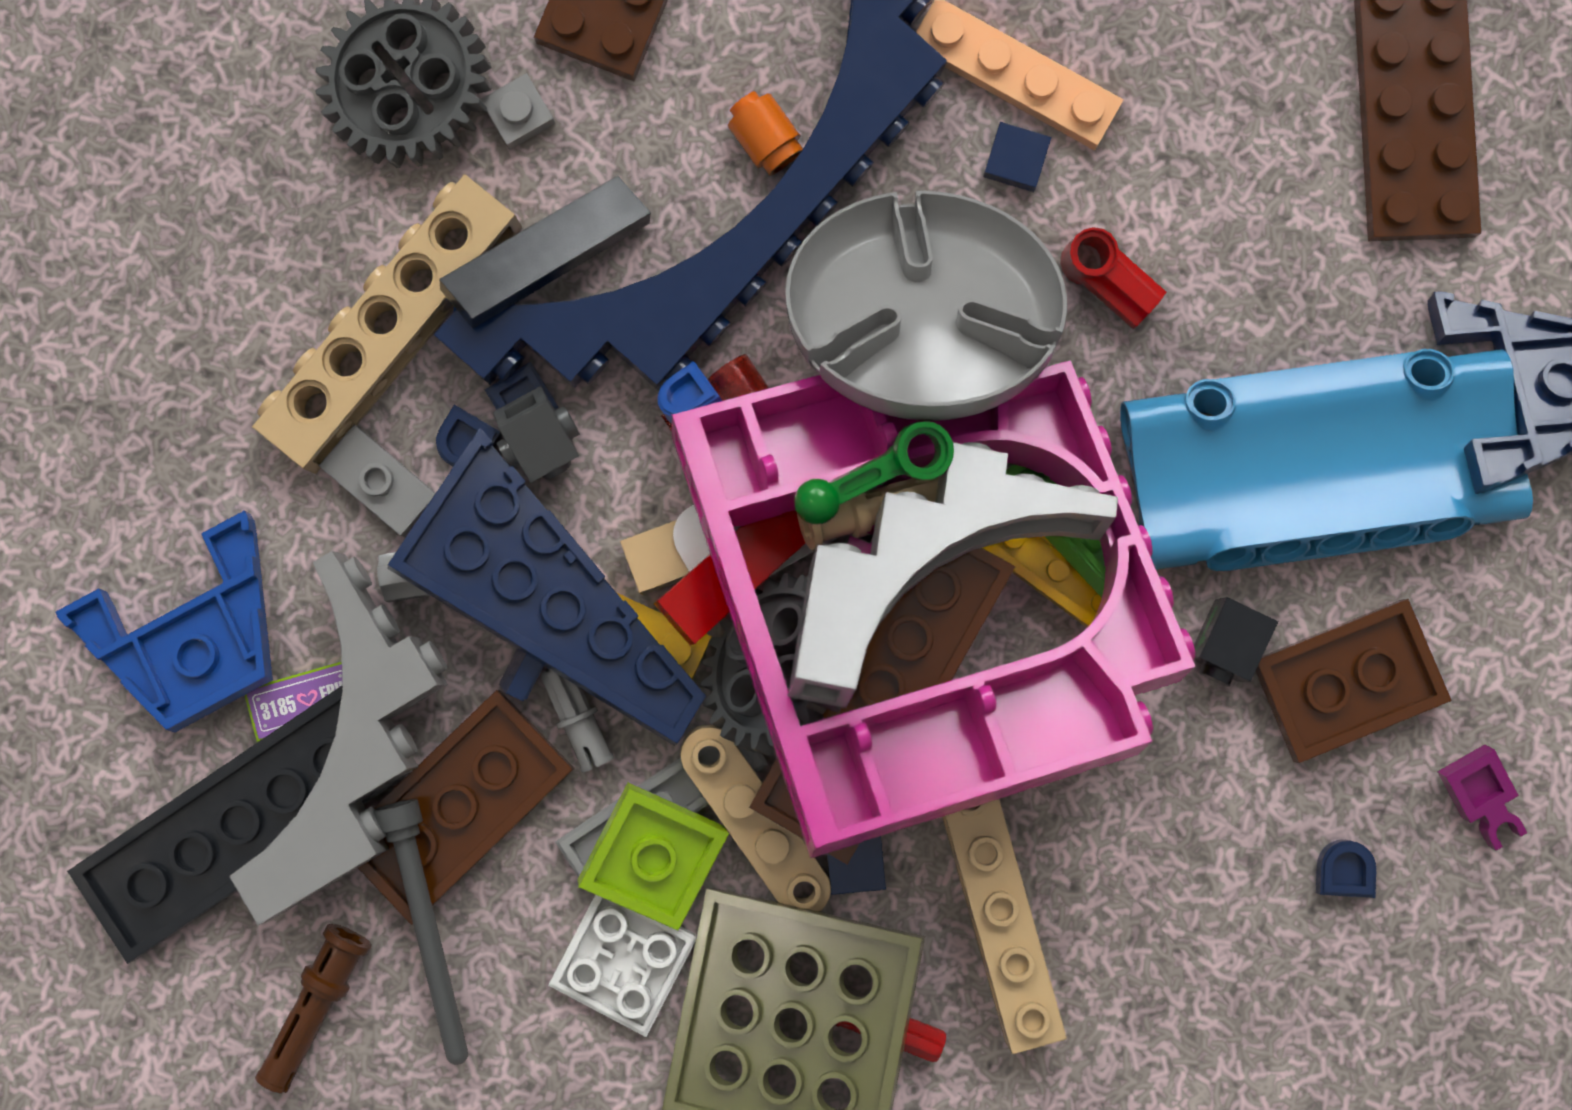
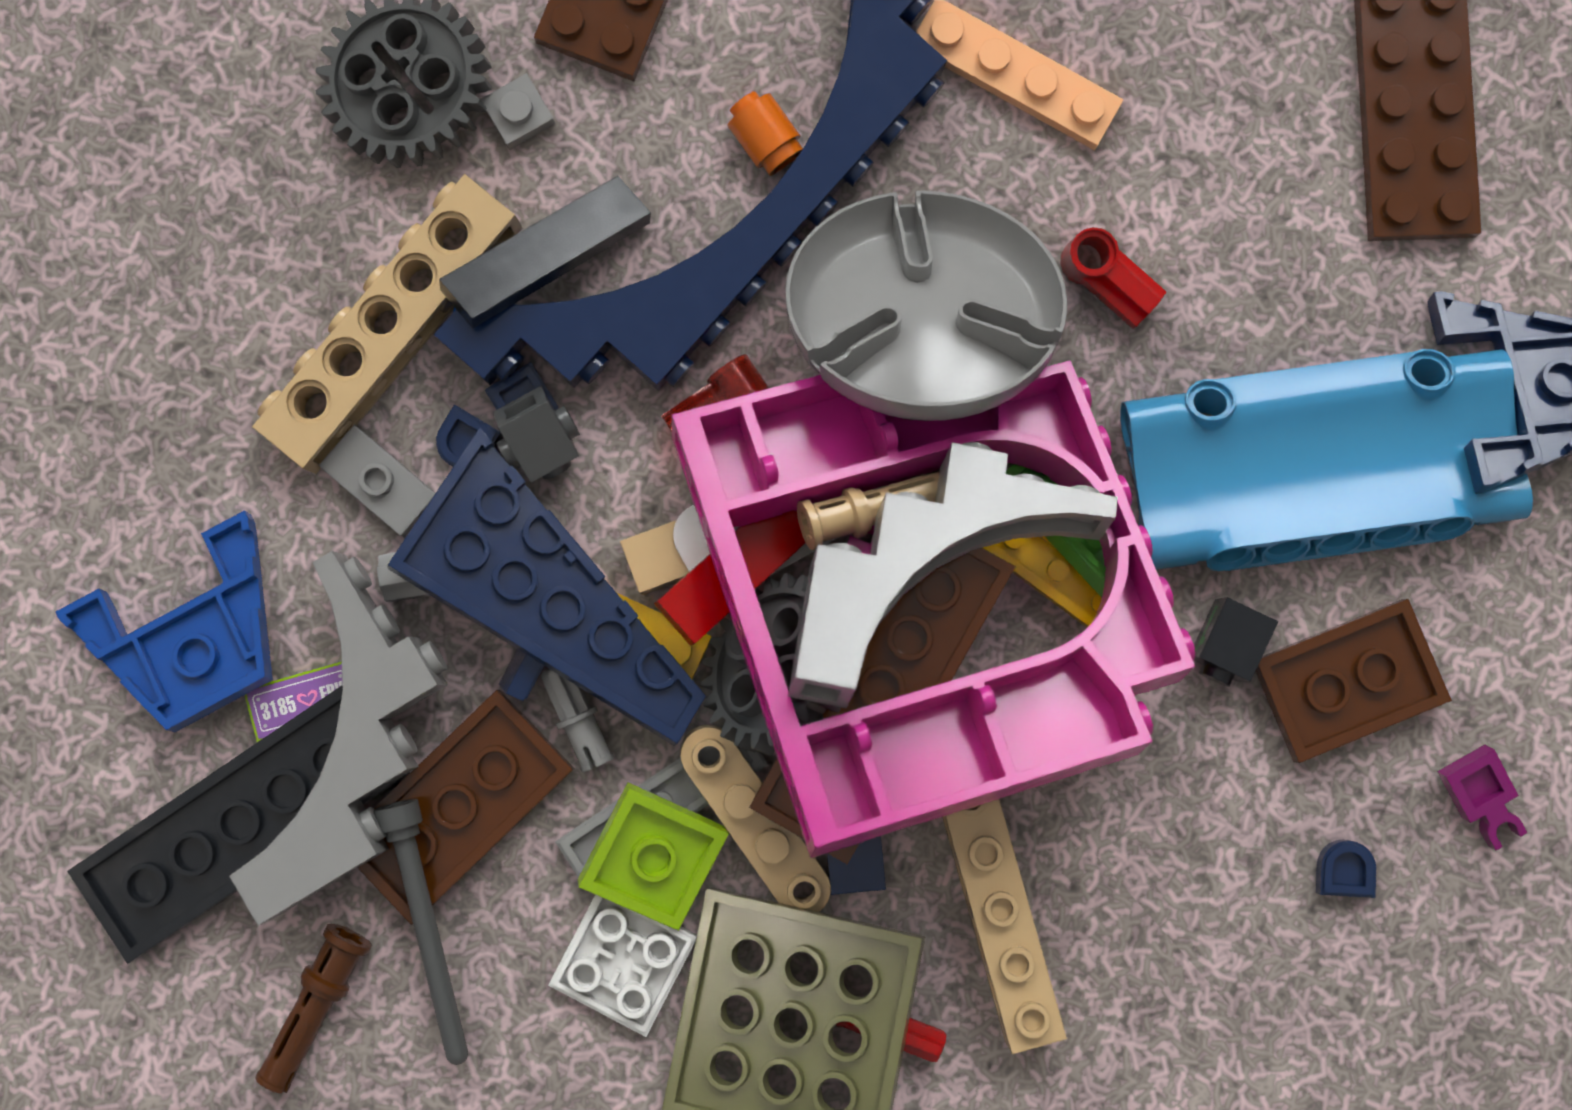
(686, 391): blue tile -> none
(819, 500): green piece -> none
(1017, 157): dark blue tile -> none

